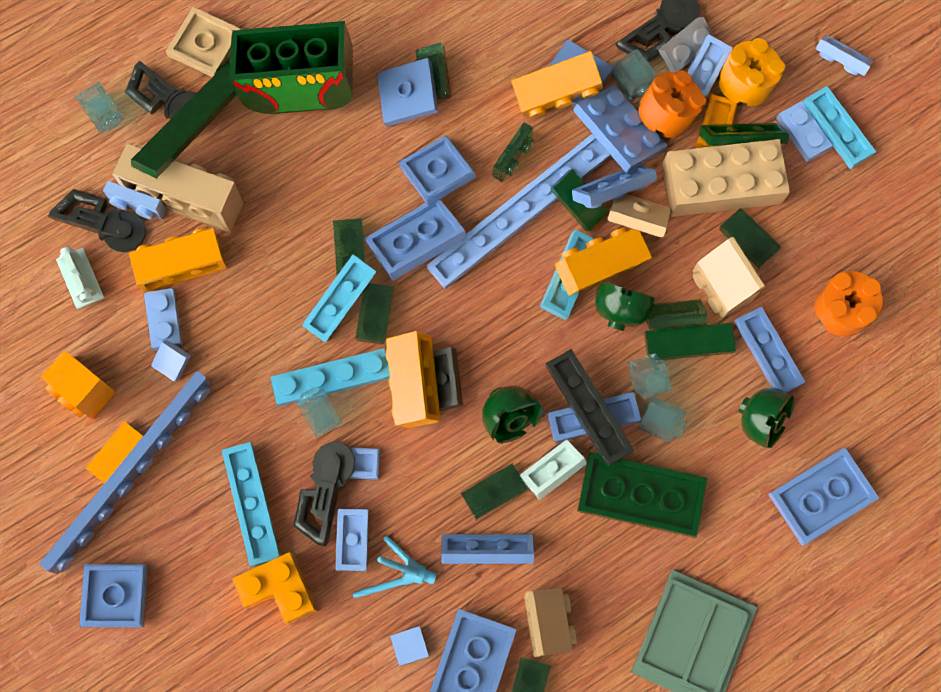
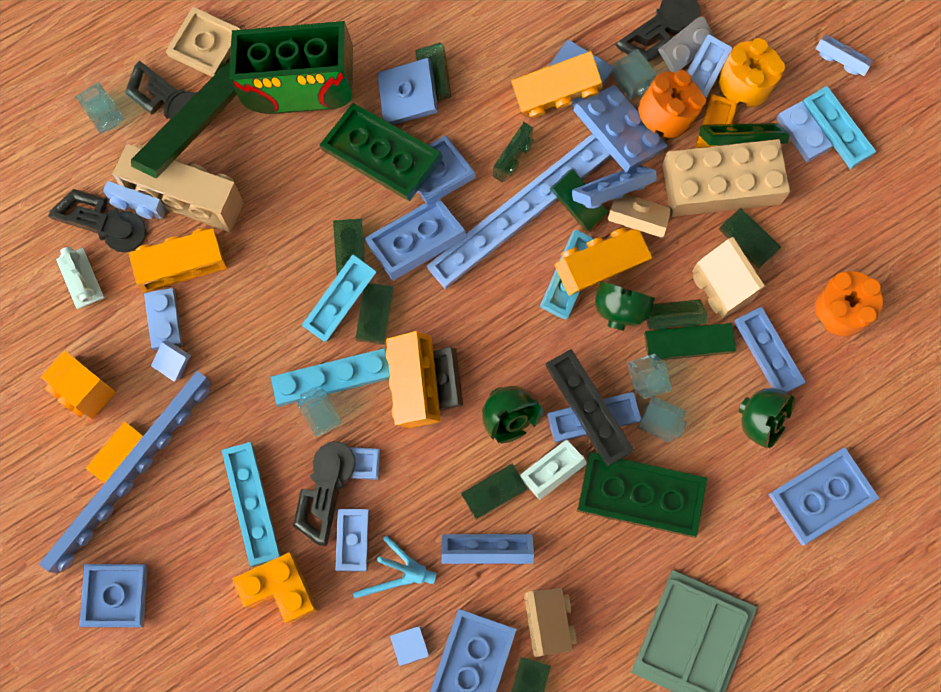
(381, 151): none -> dark green plate

